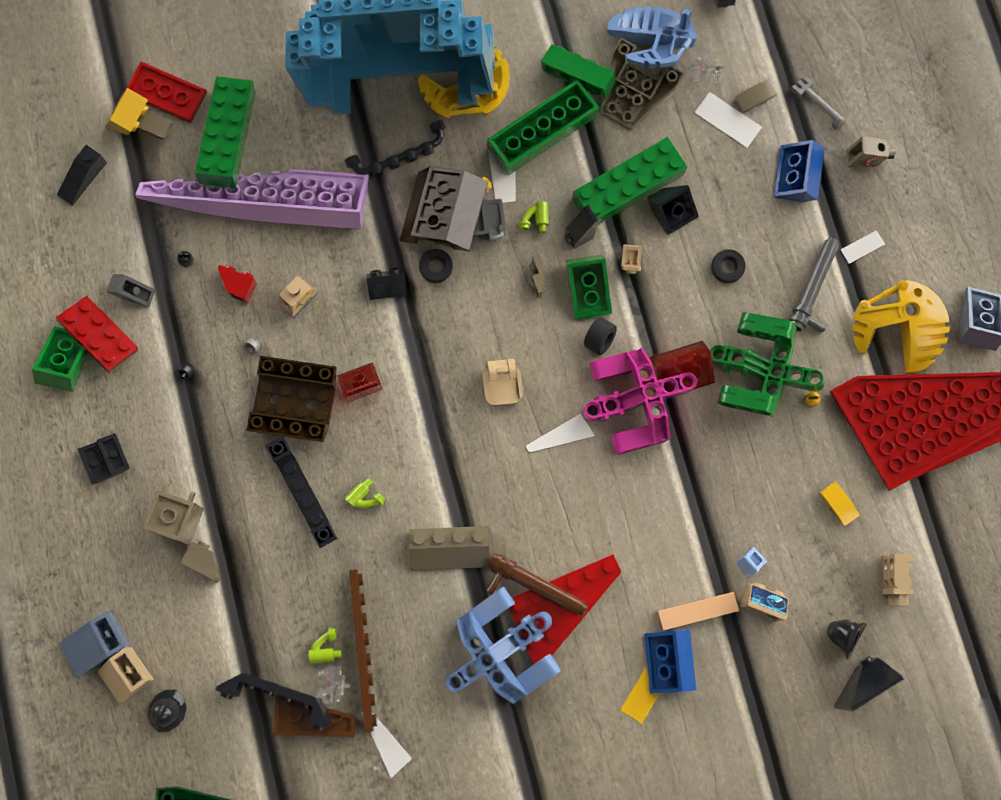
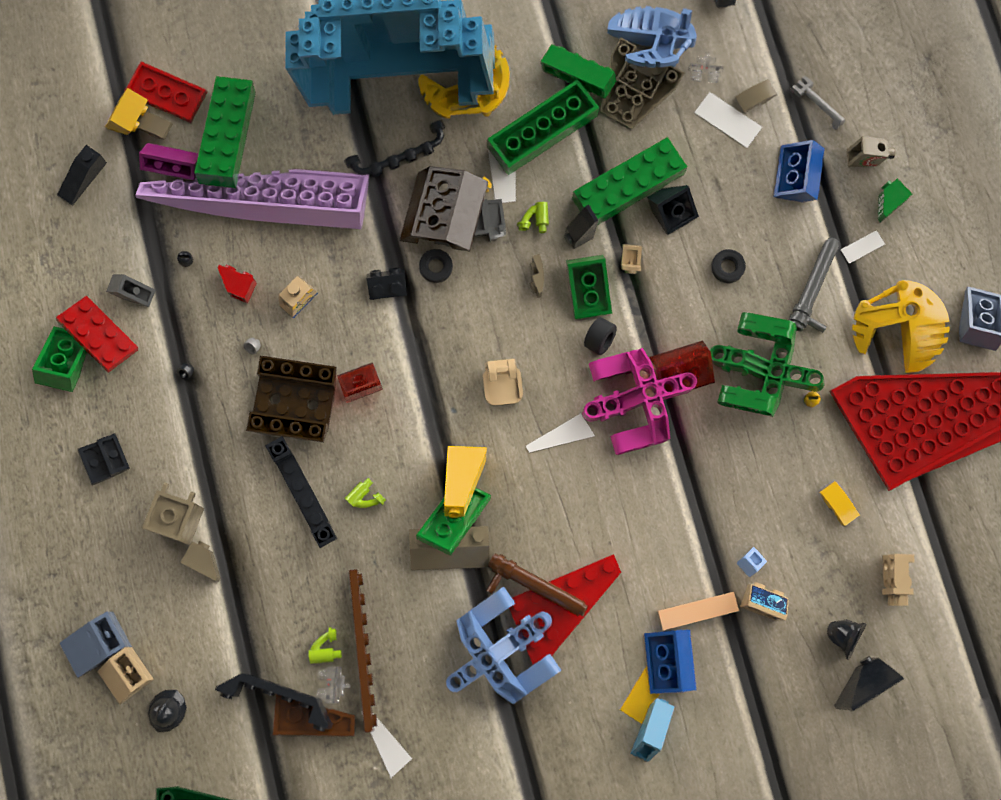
(168, 161): none -> magenta brick
(447, 532): none -> green tile
(462, 476): none -> yellow slope
(653, 730): none -> slope
(891, 198): none -> green slope

